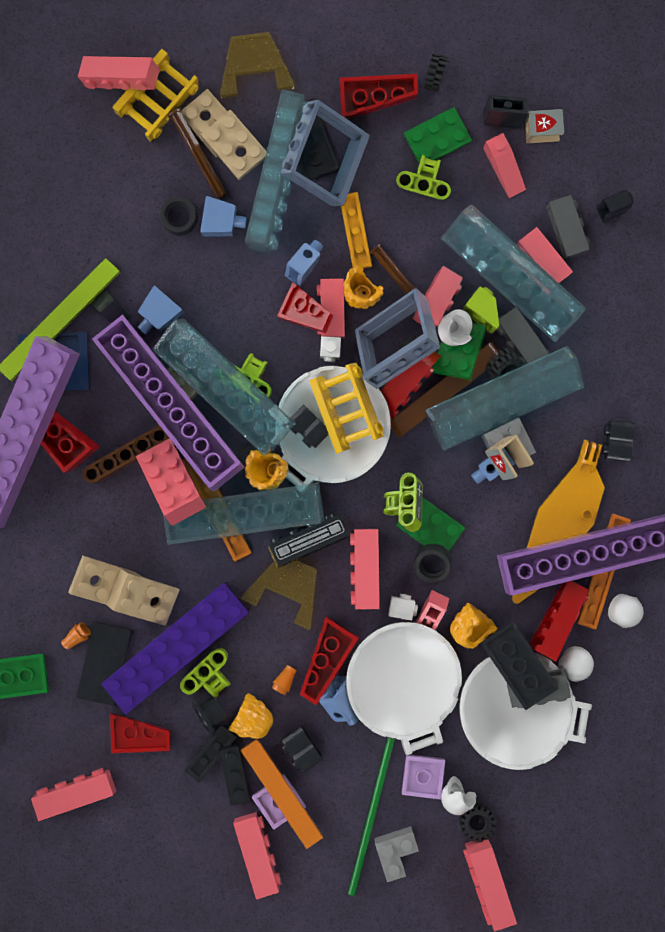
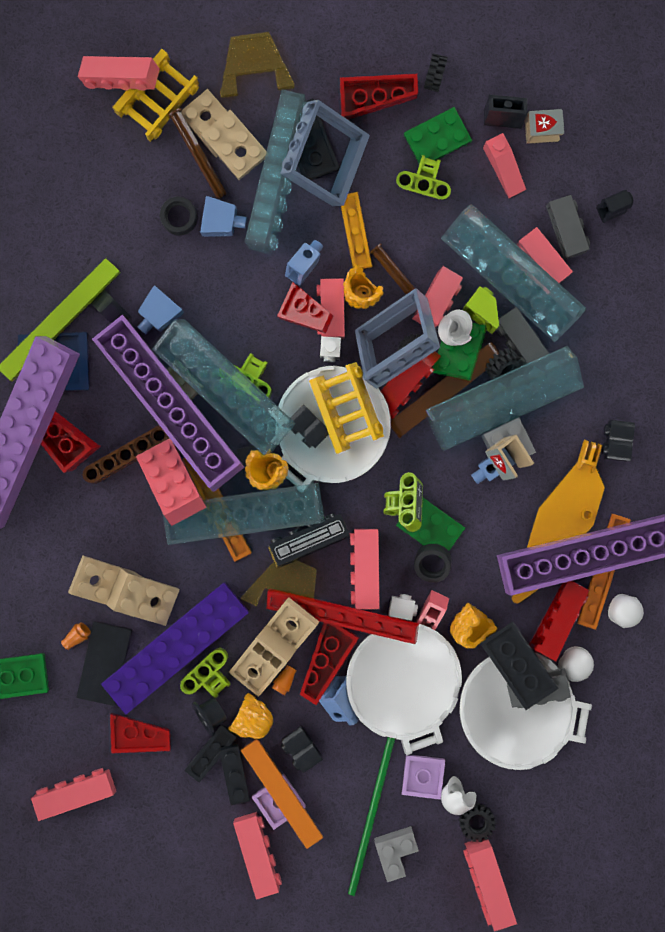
(273, 647): none -> tan bracket
(348, 617): none -> red tile

